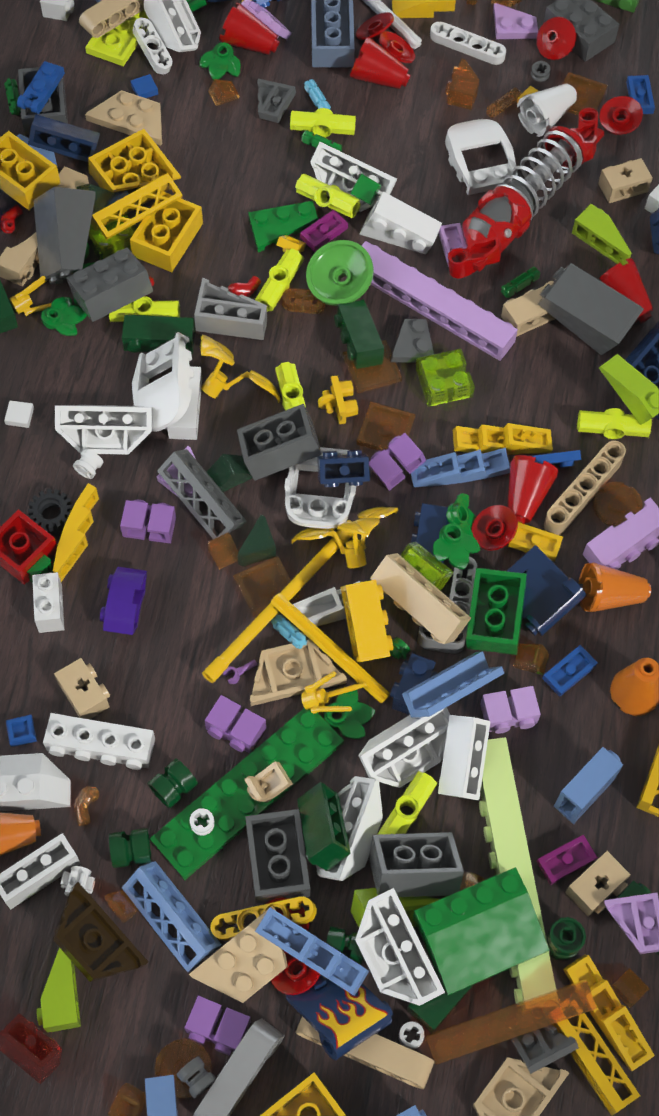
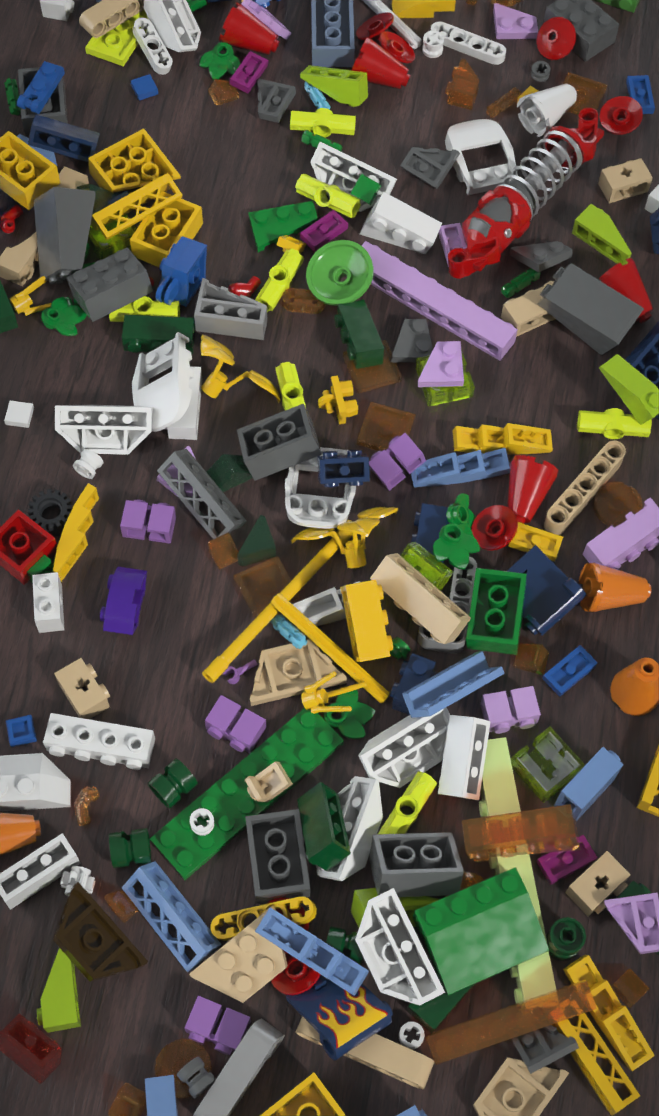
(129, 115): tan wing -> none
(182, 272): none -> blue brick
(248, 72): none -> magenta plate
(342, 85): none -> lime slope
(429, 164): none -> dark grey wing
(433, 44): none -> white wheel
(443, 366): none -> lavender wing
(521, 833): none -> clear orange wedge
(541, 255): none -> dark grey wing
(548, 765): none -> piece
(564, 458): blue plate -> none

